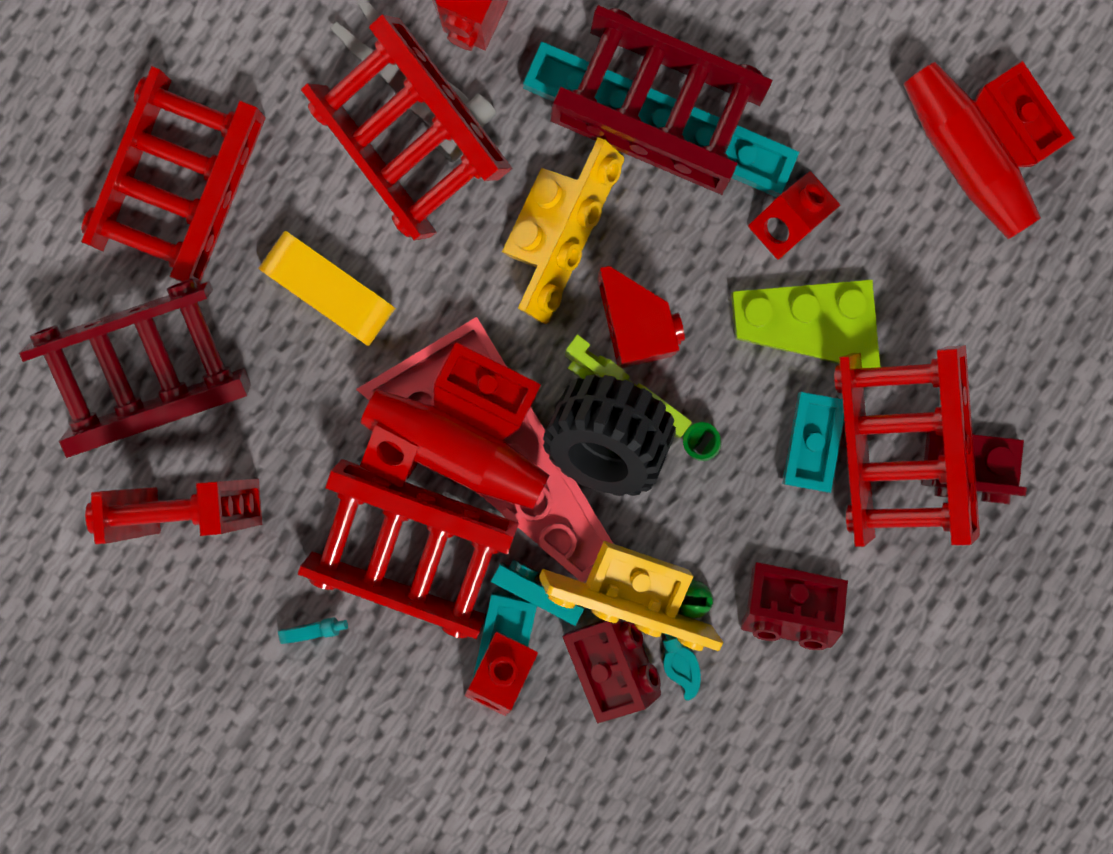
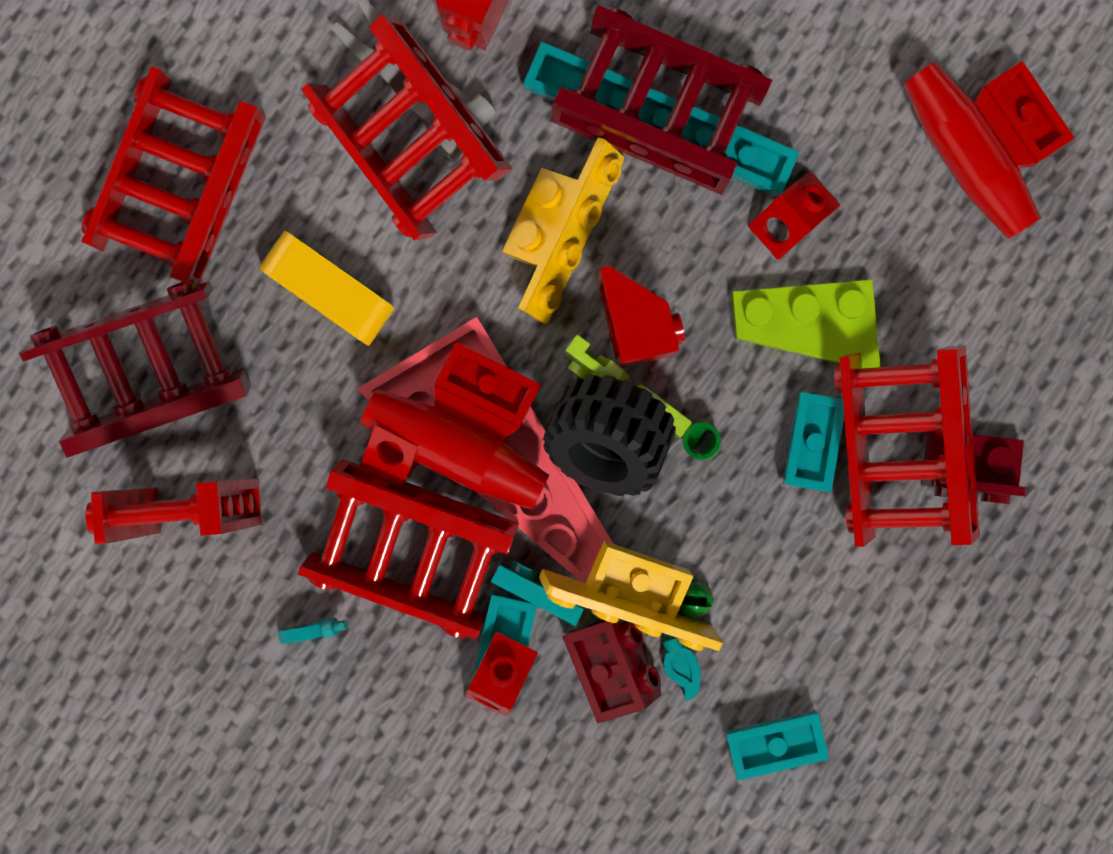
(776, 745): none -> teal plate
(795, 606): dark red bracket -> none

